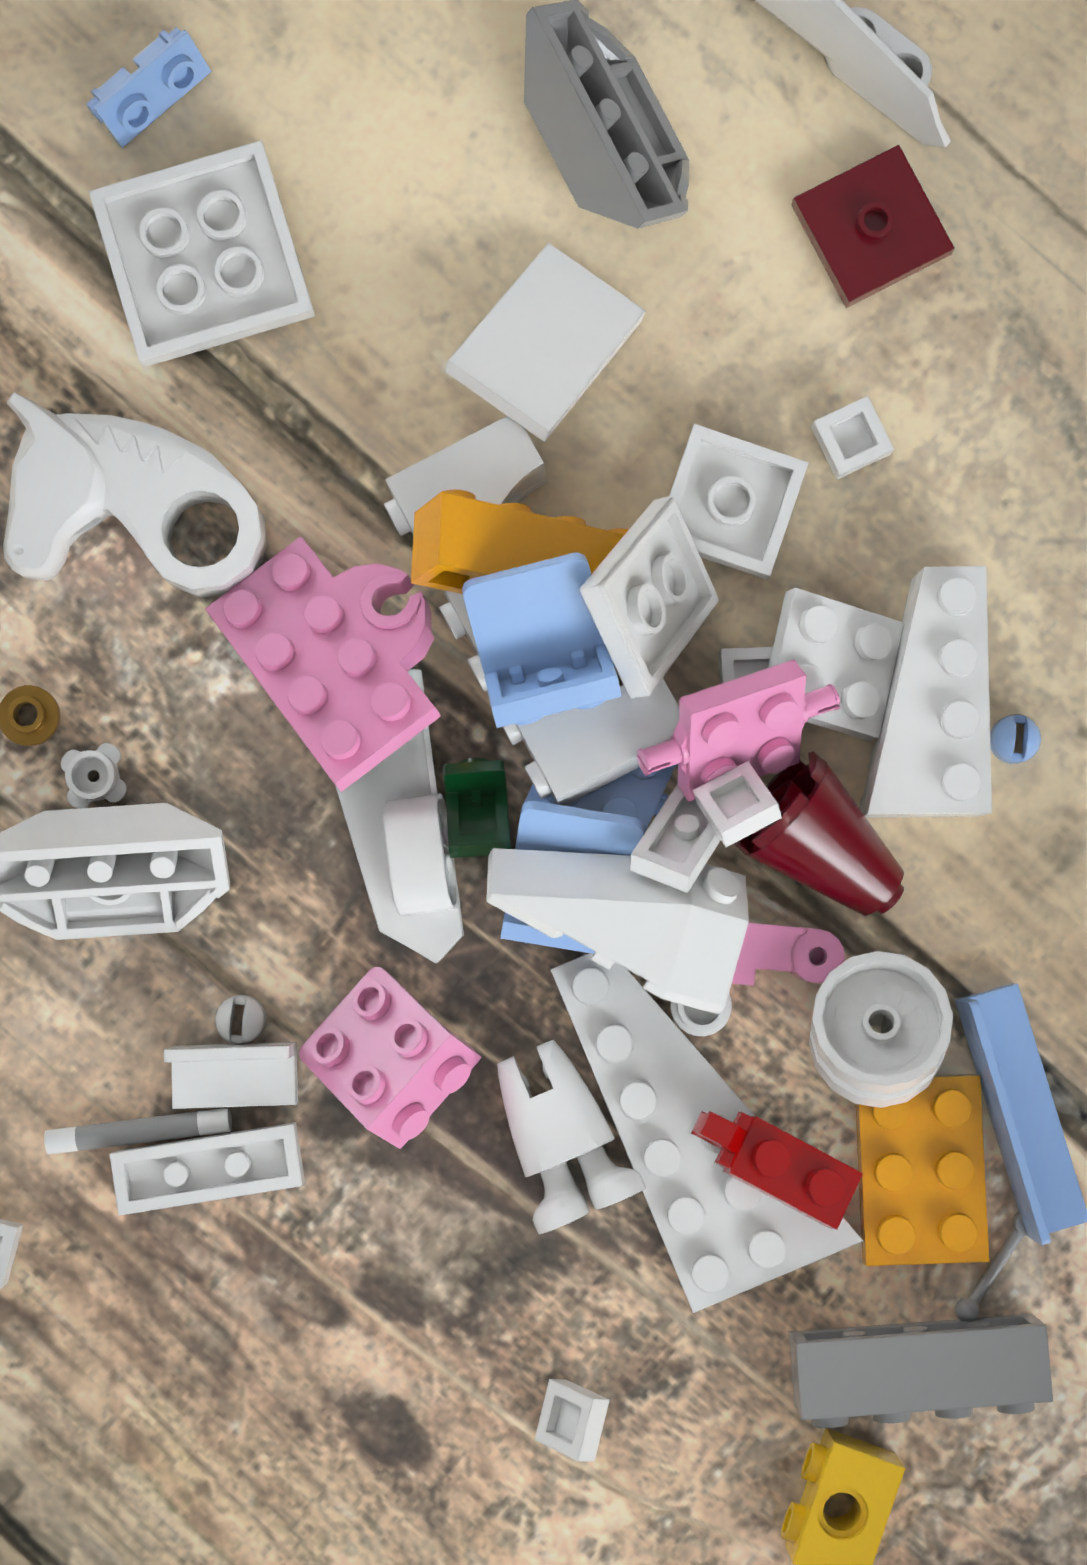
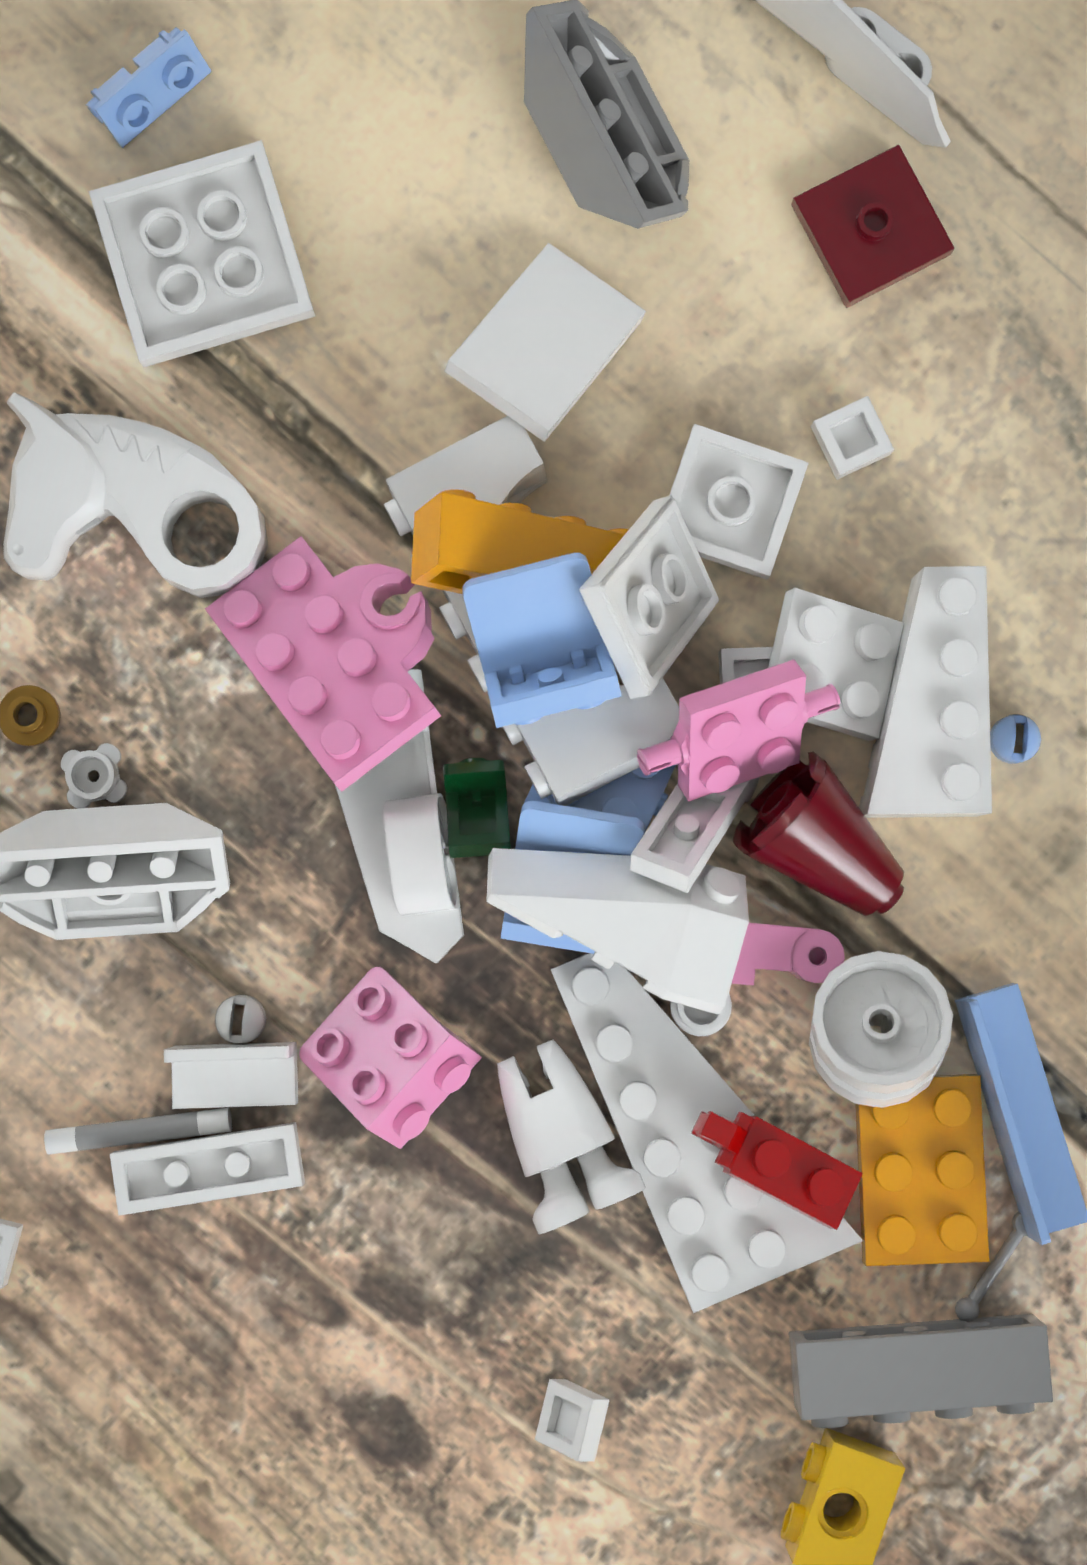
(737, 804): white plate -> none

